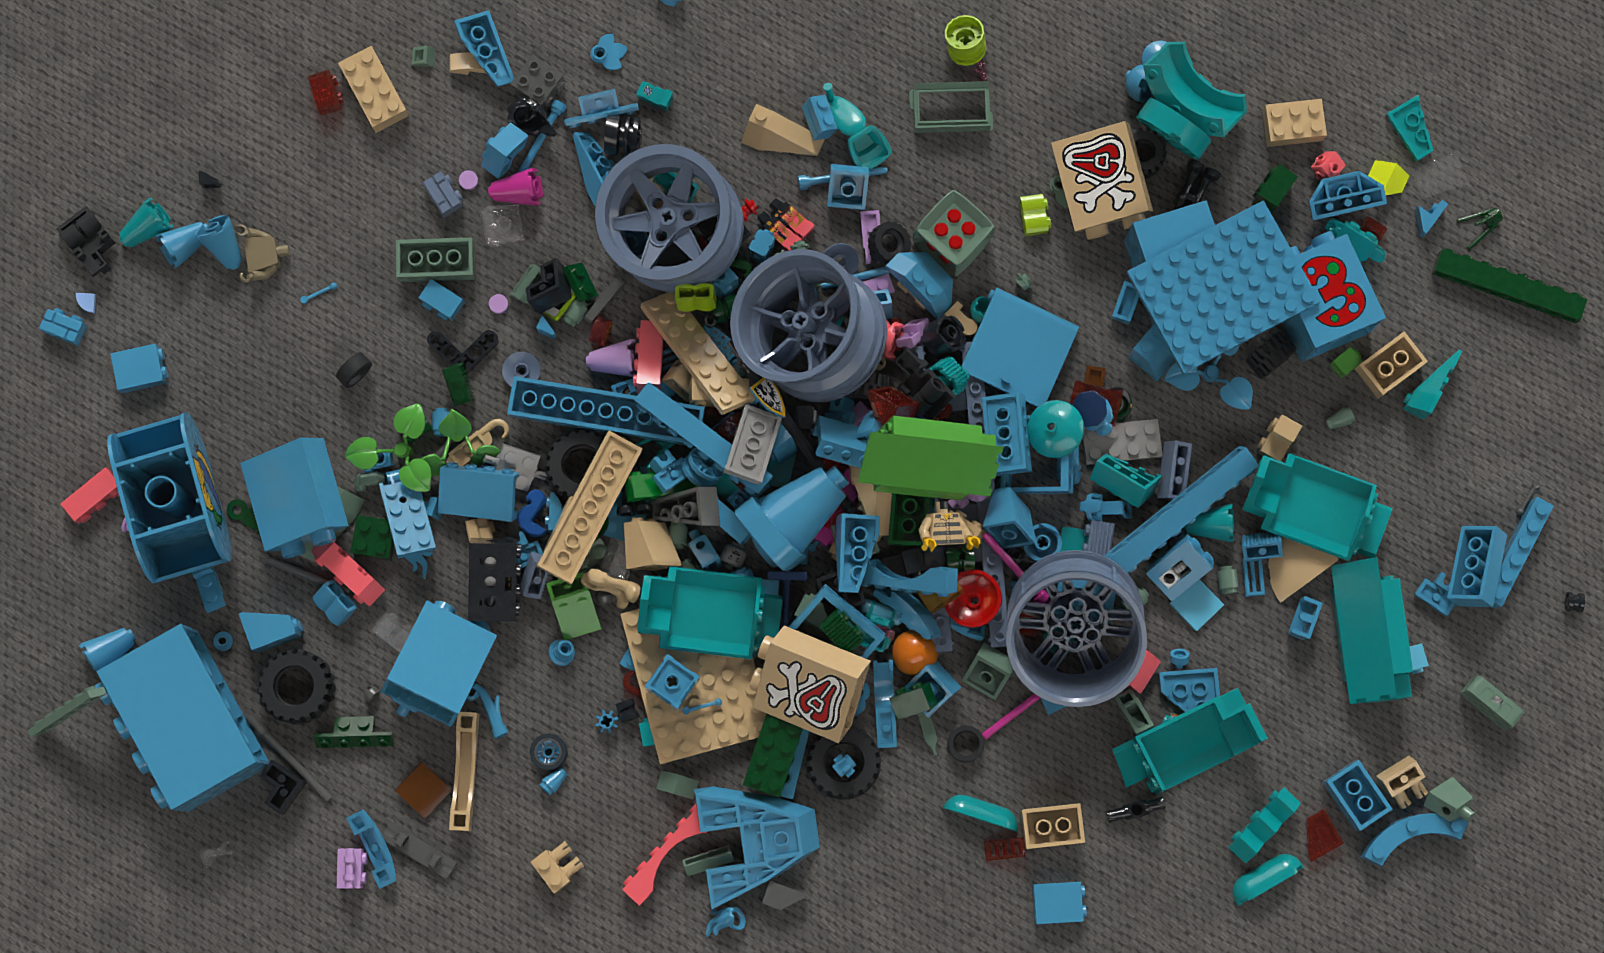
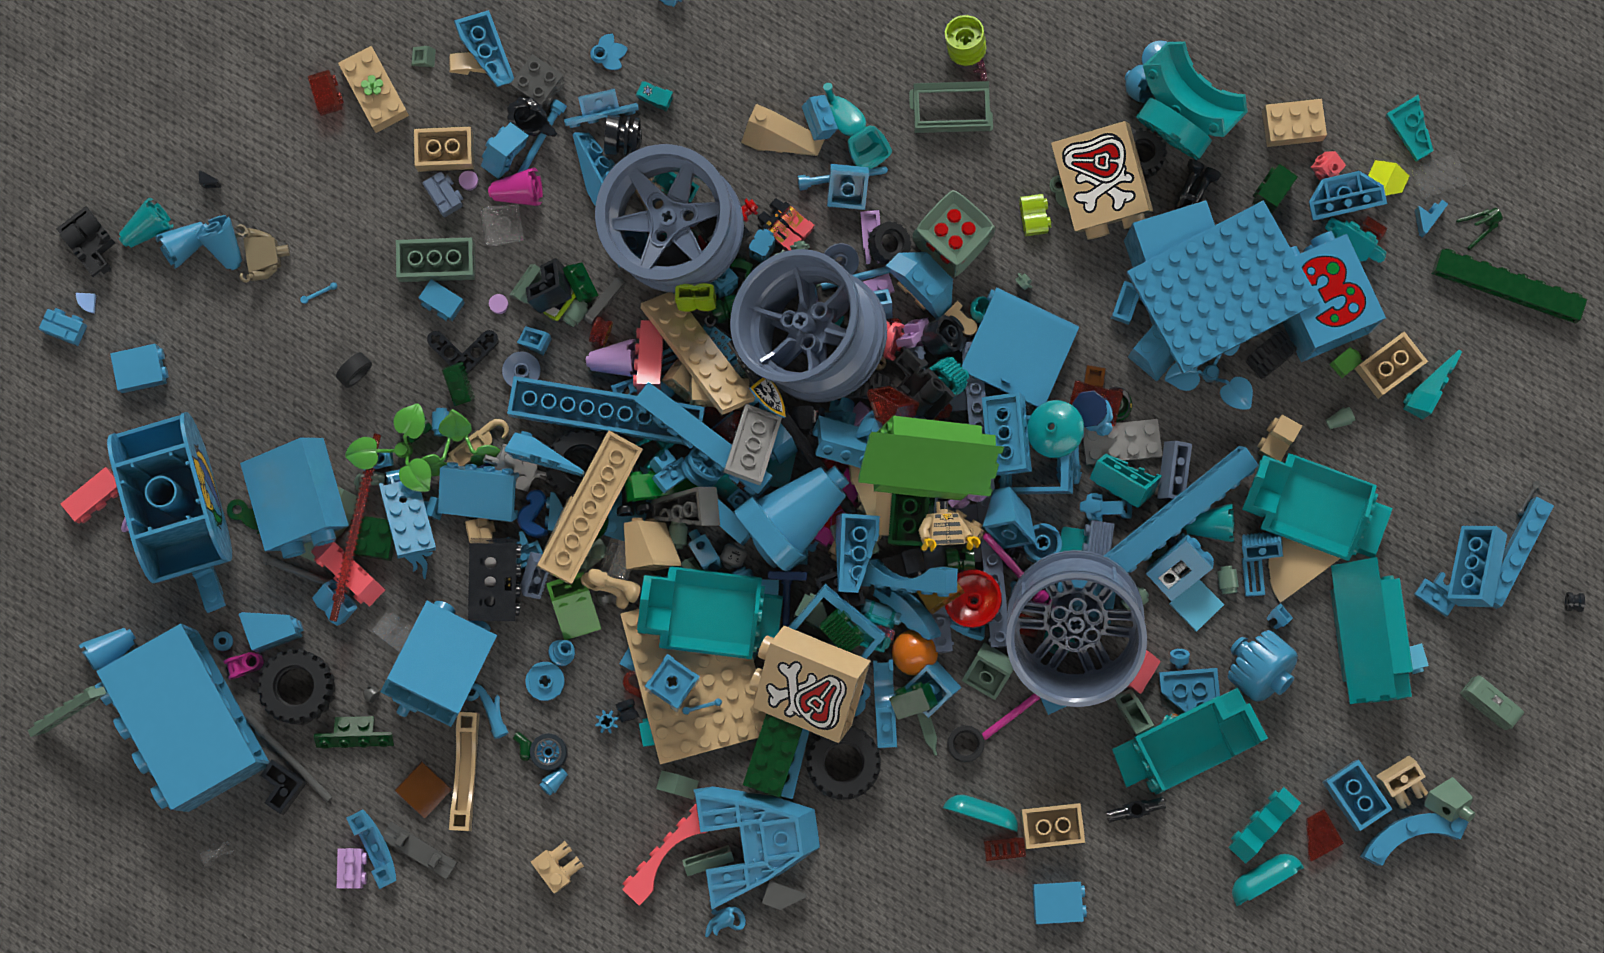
(239, 665): none -> dark pink piece
(338, 598): none -> clear red hose
(372, 85): none -> bright green plant
(444, 149): none -> tan brick
(525, 745): none -> dark green arm
(530, 450): none -> dark azure wedge
(535, 340): none -> dark azure slope
(545, 329): dark azure slope -> none
(551, 672): none -> dark azure plate
(844, 765): dark azure gear -> none
(1262, 667): none -> dark azure piece
(1281, 615): none -> dark azure tile
(1305, 618): dark azure window -> none

